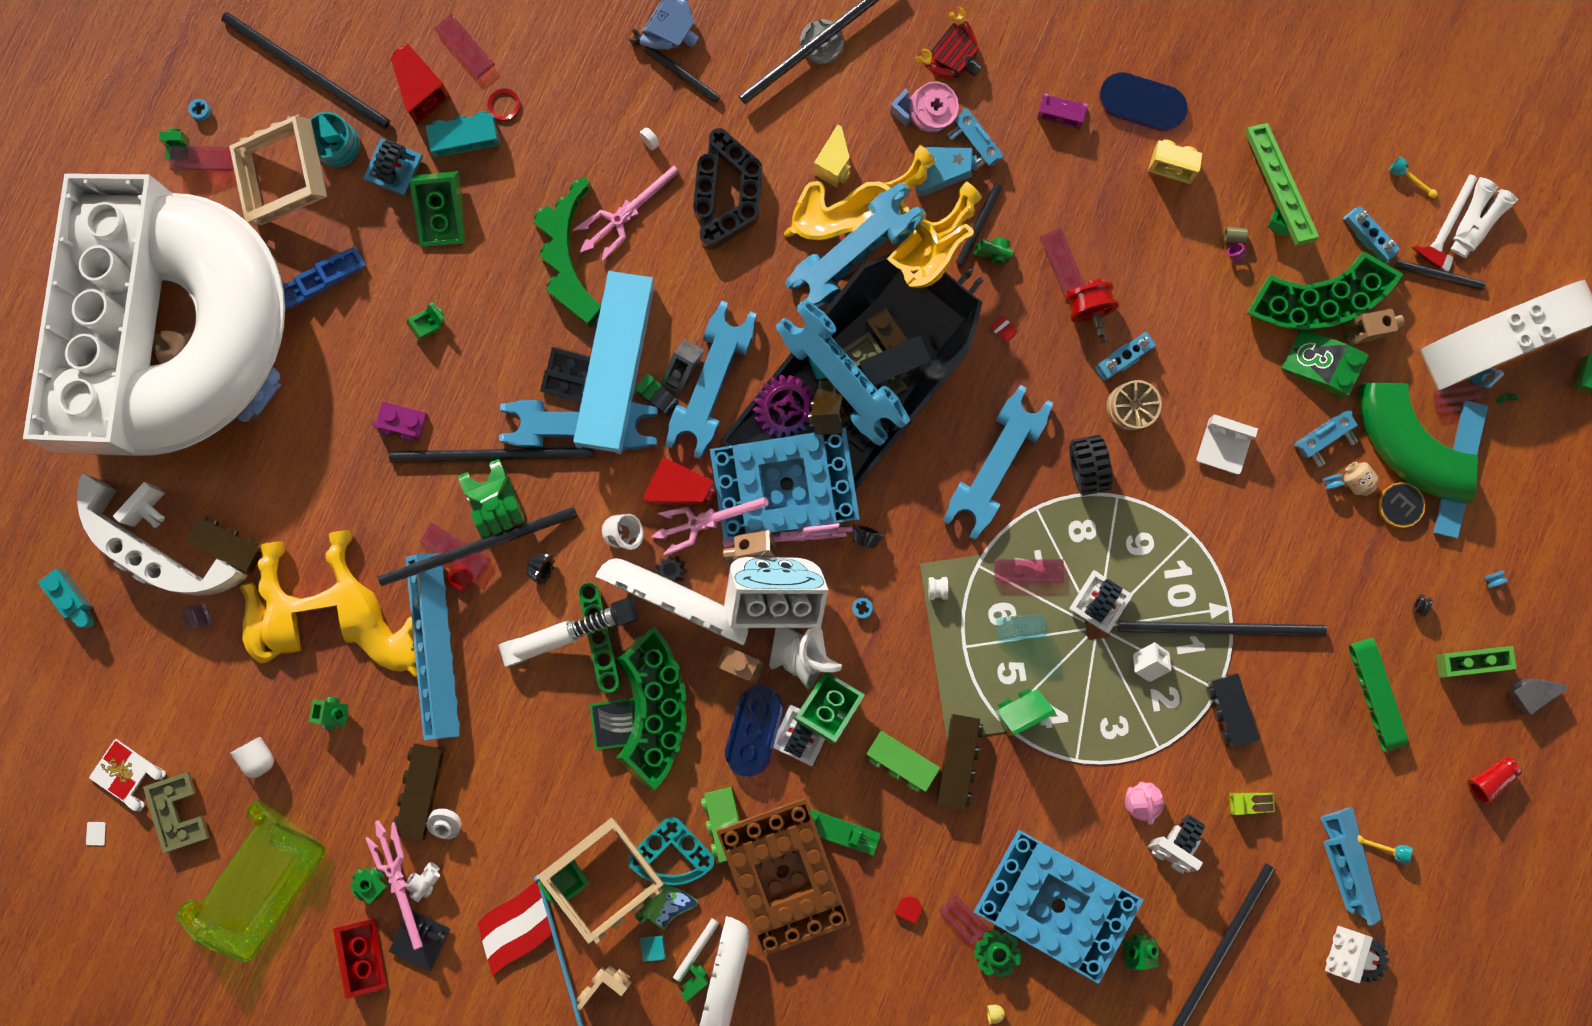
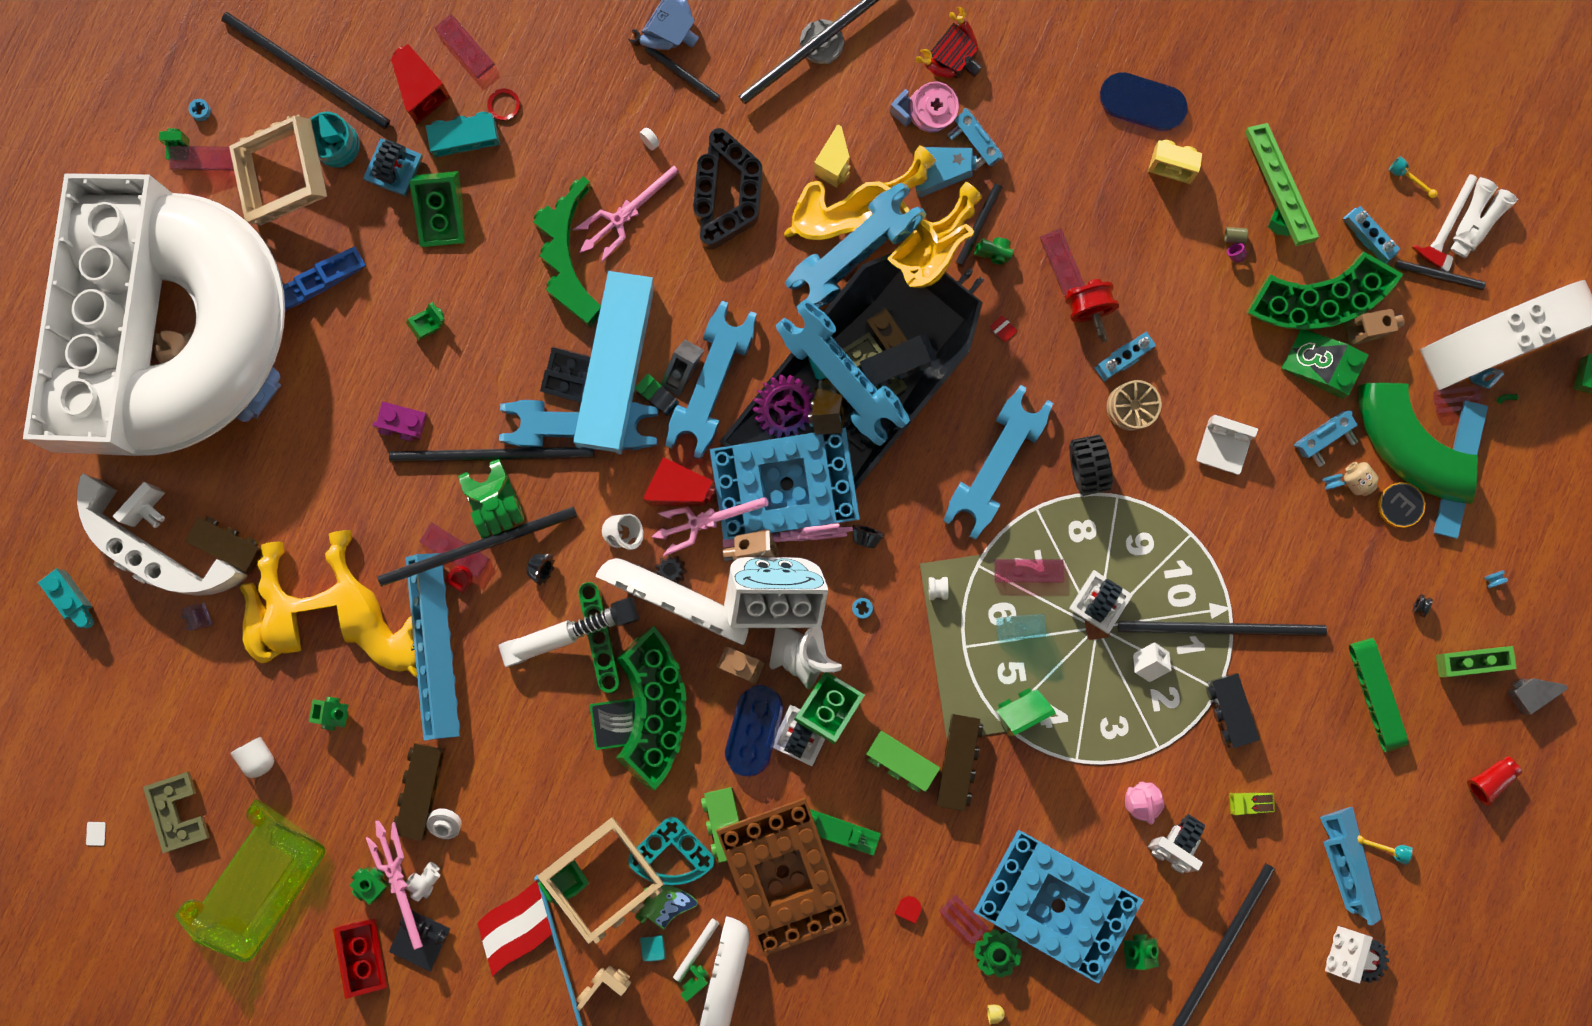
(122, 772): flag -> none
(1062, 111): magenta hinge -> none

